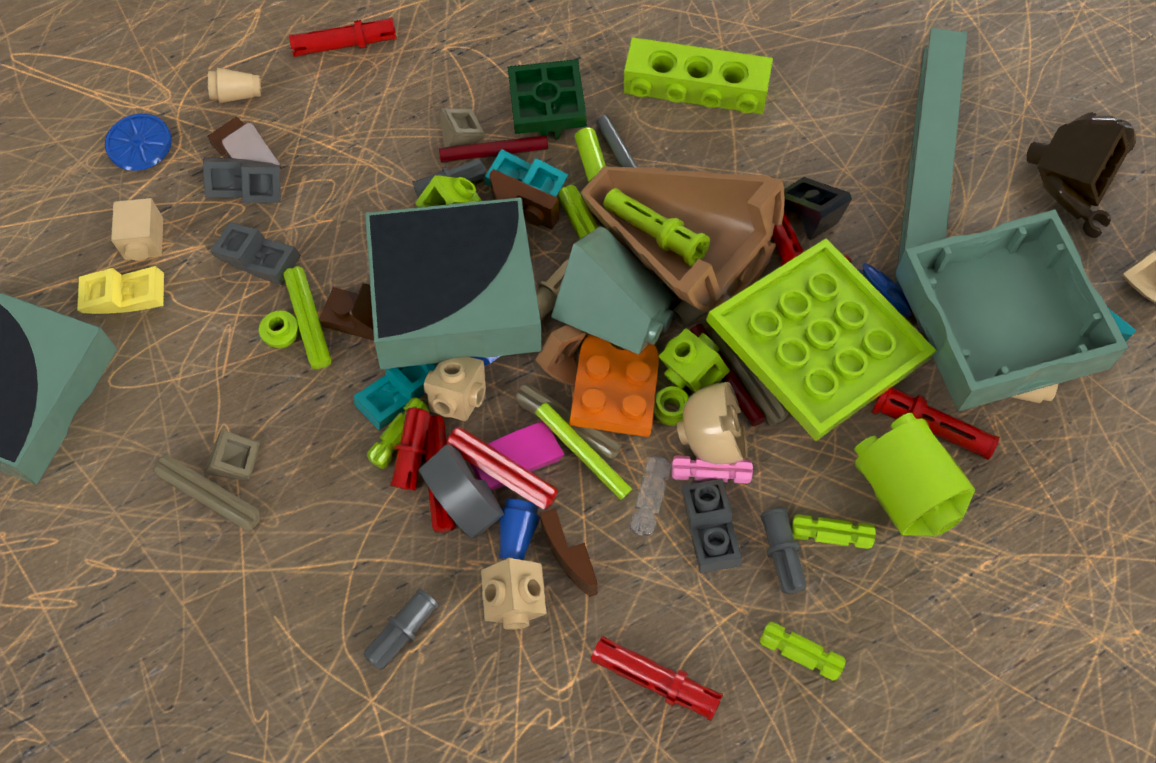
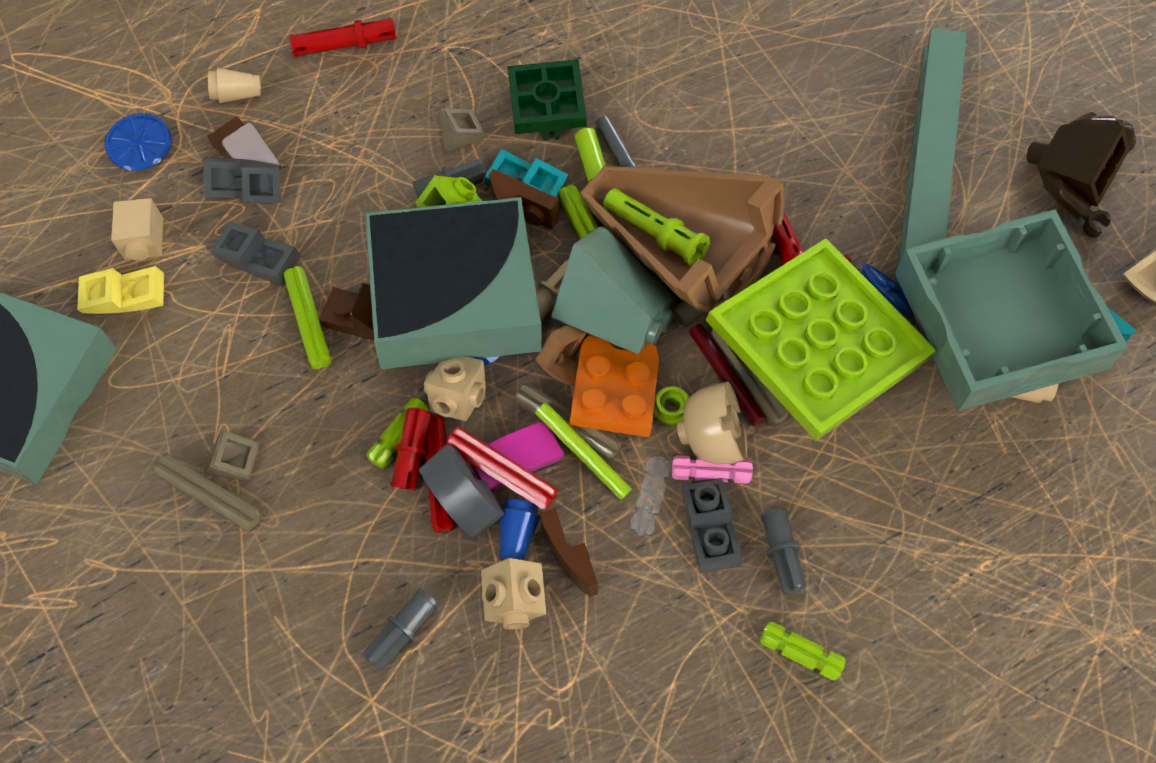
(280, 338): lime plate -> none
(390, 394): teal slope -> none
(493, 148): dark red bar -> none
(665, 682): red pin -> none
(693, 361): lime brick -> none
(697, 75): lime brick -> none
(817, 204): black slope -> none
(833, 531): lime axle -> none
(915, 478): lime cylinder -> none
(980, 442): red pin -> none

